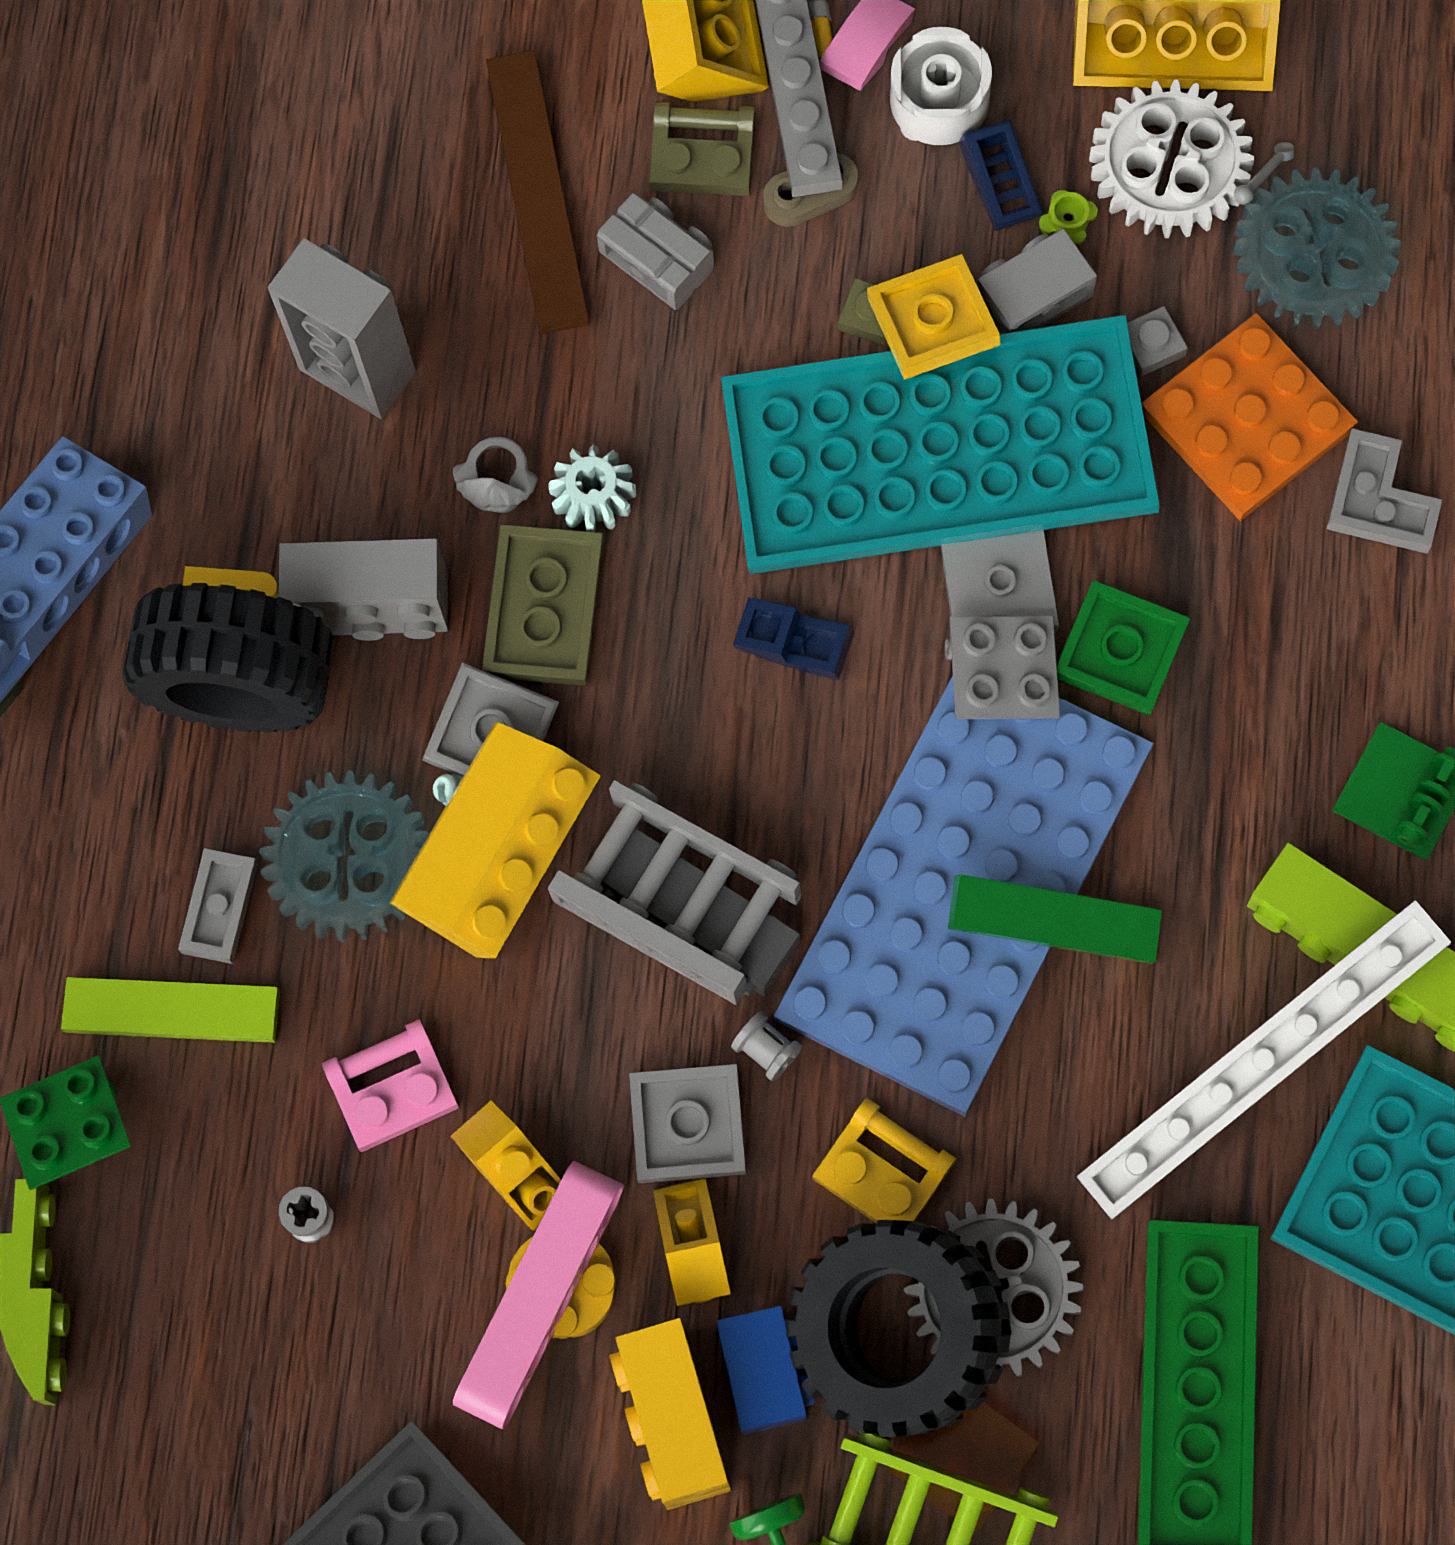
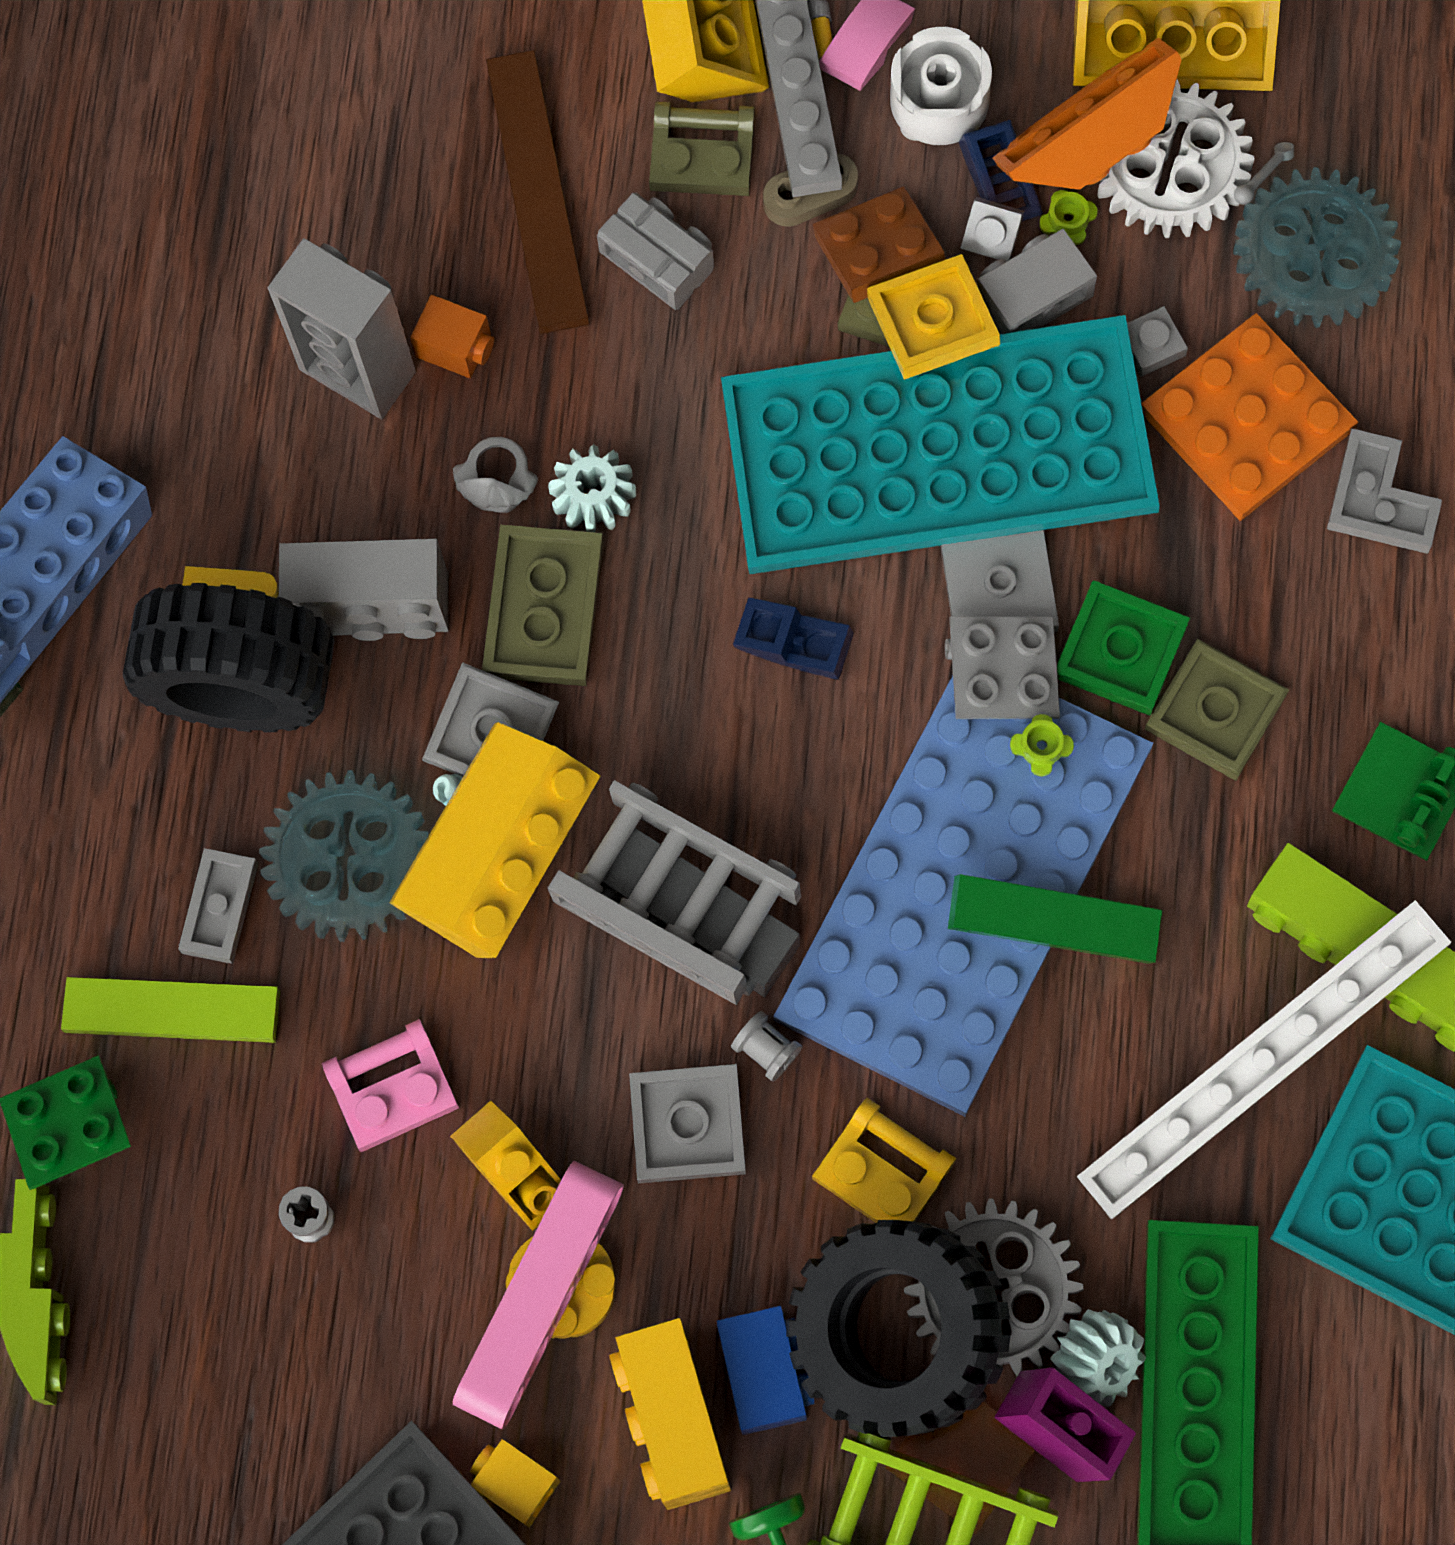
(452, 337): none -> orange brick
(513, 1481): none -> yellow brick
(691, 1242): yellow slope -> none
(877, 242): none -> dark orange plate
(992, 229): none -> light grey plate
(1044, 730): none -> lime plate
(1065, 1425): none -> magenta brick
(1097, 124): none -> orange wedge
(1100, 1355): none -> light aqua gear
(1216, 709): none -> olive tile

